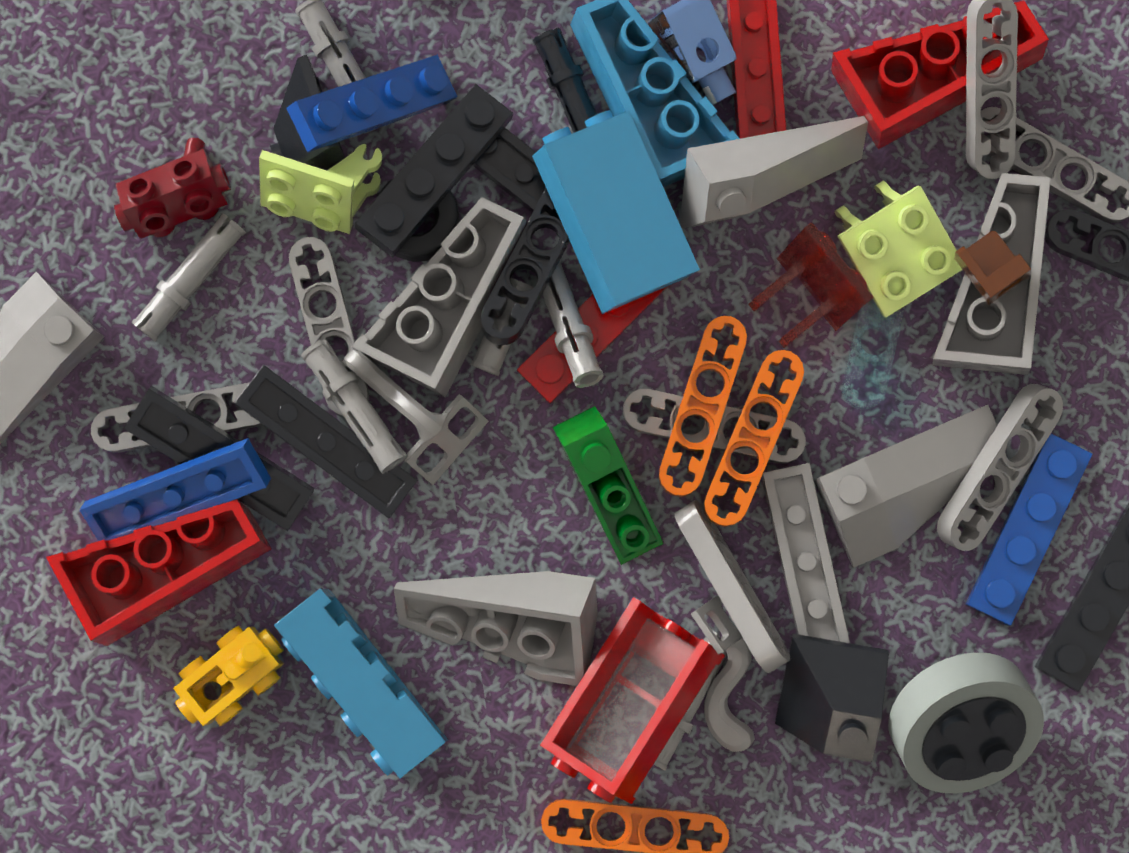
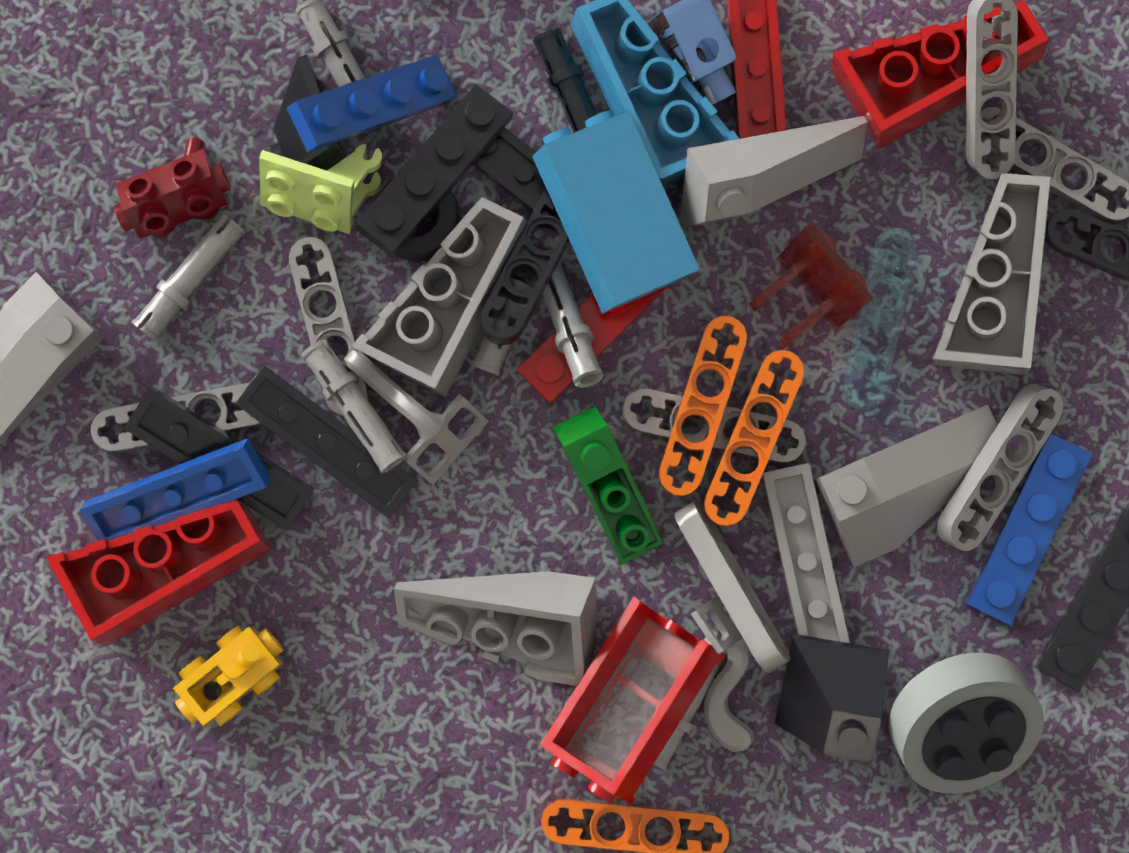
(360, 682): dark azure wedge -> none
(899, 248): yellowish green plate -> none
(992, 266): reddish brown panel -> none

